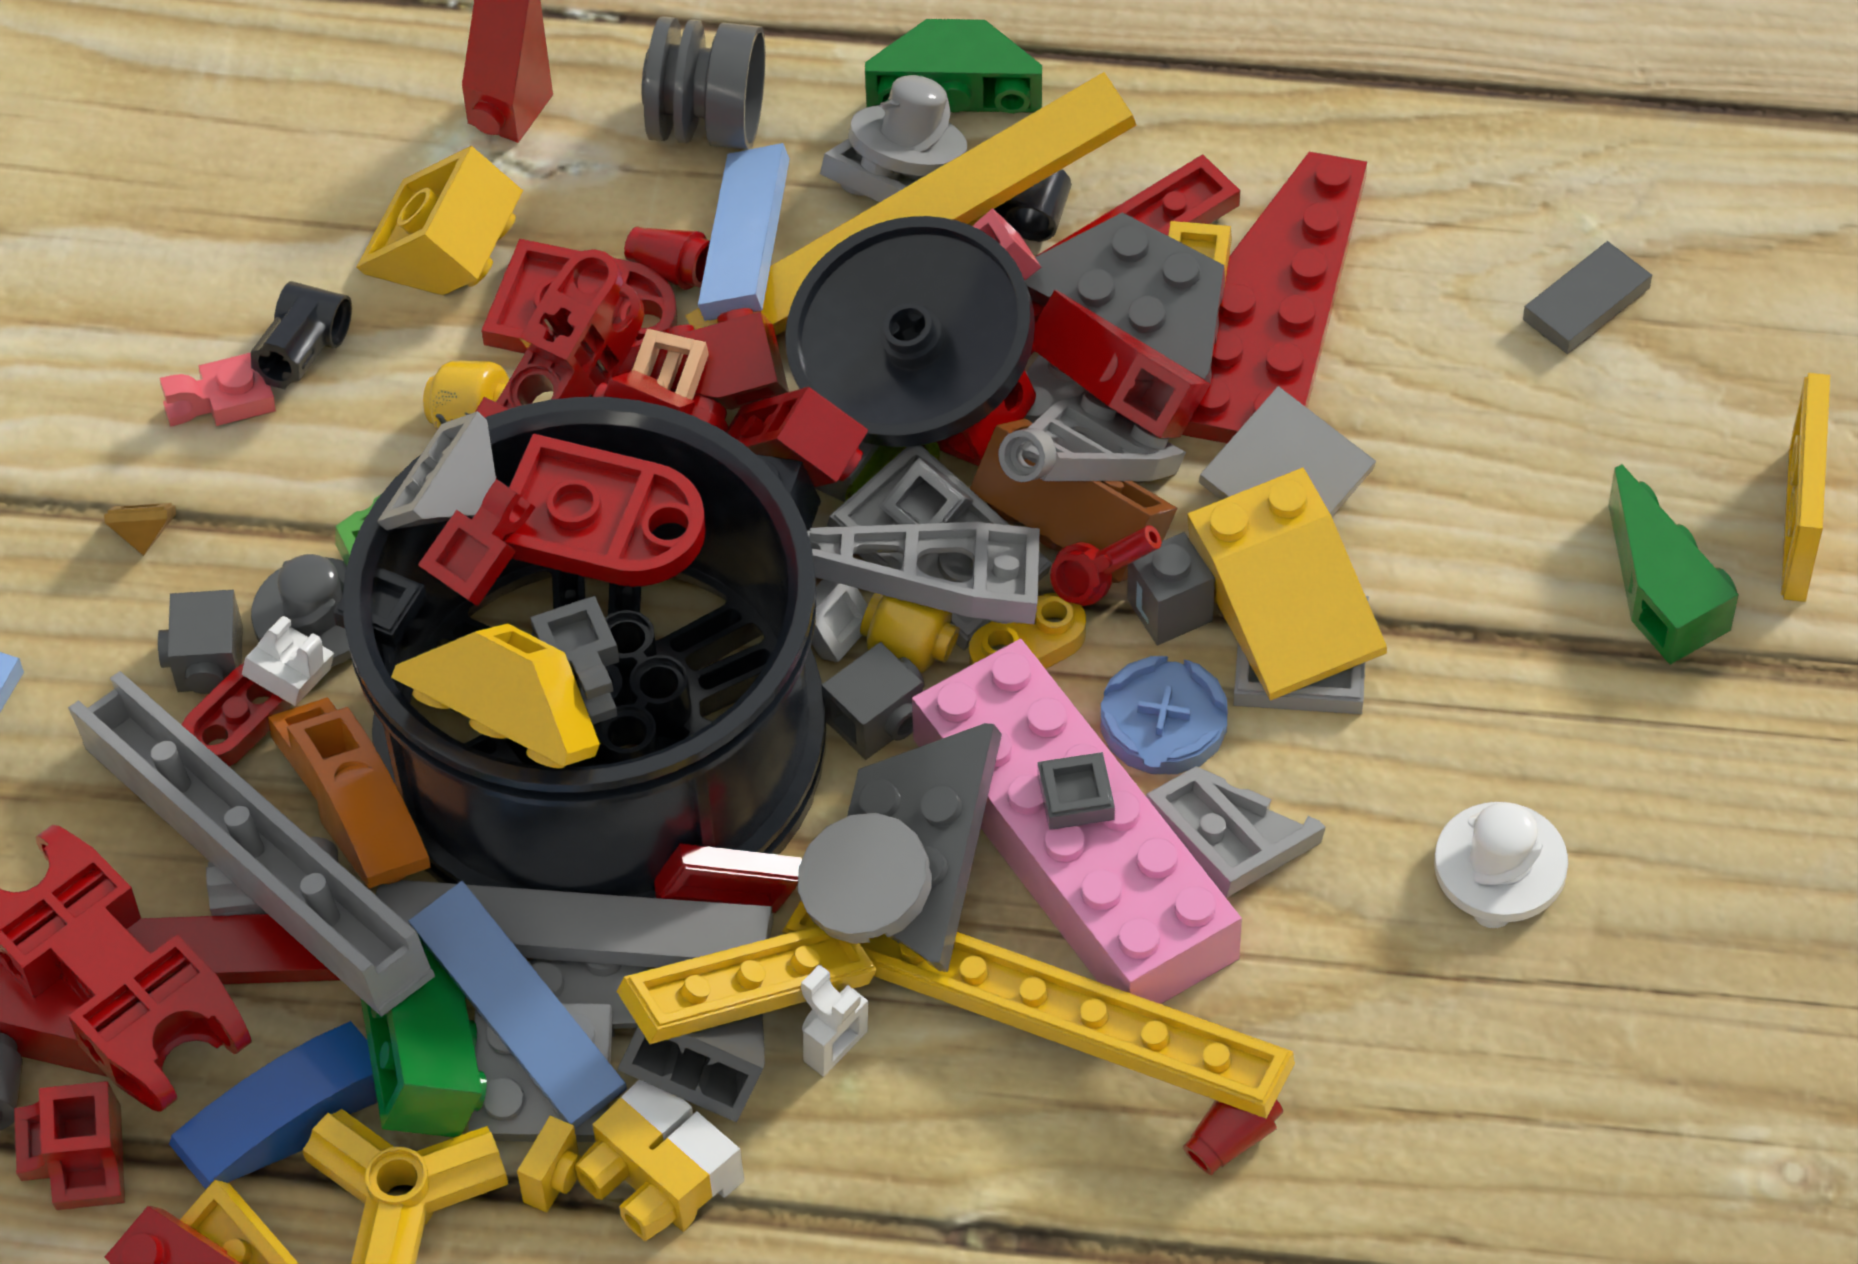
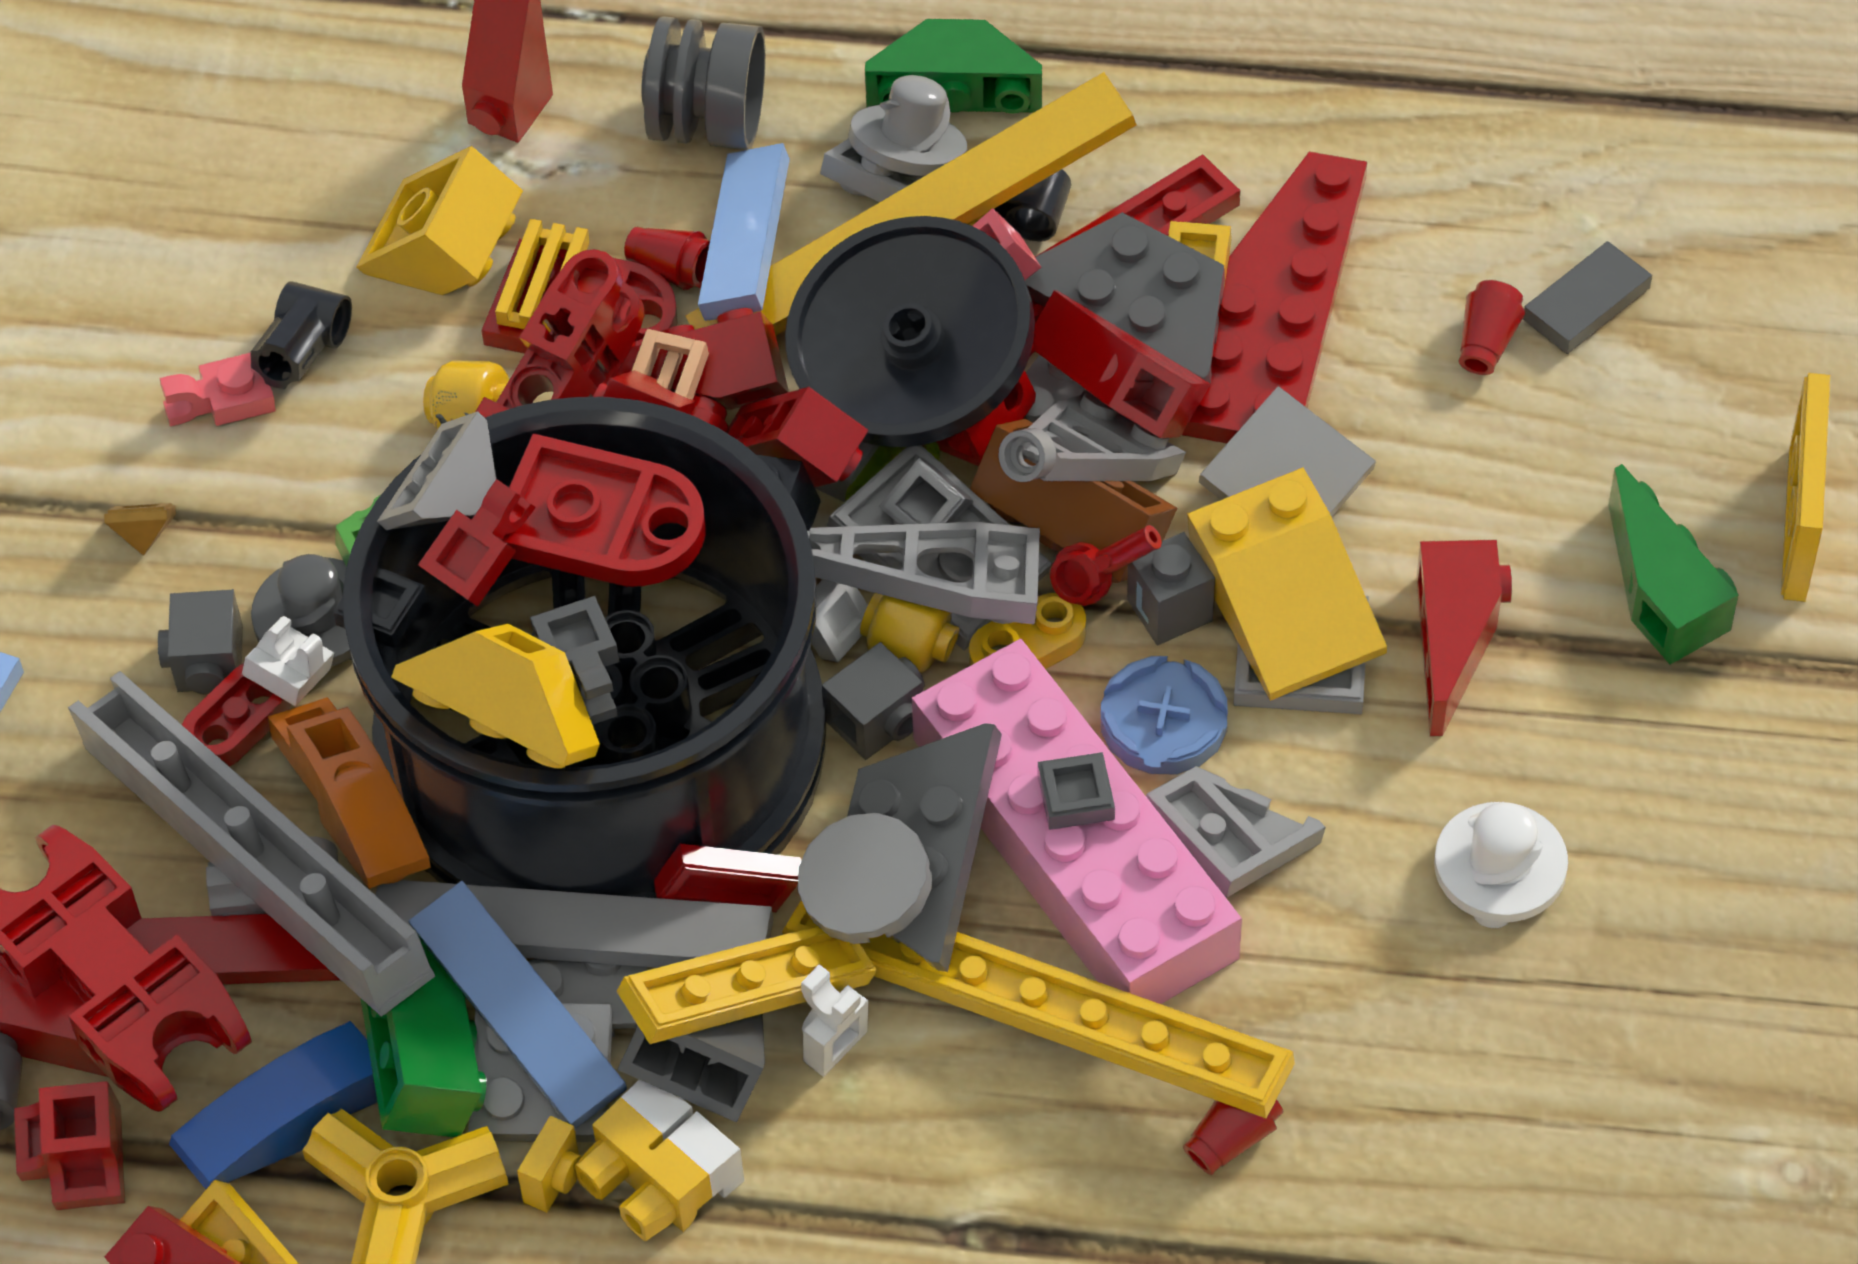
(553, 241): none -> yellow tile
(1458, 615): none -> red slope
(1489, 324): none -> red cone

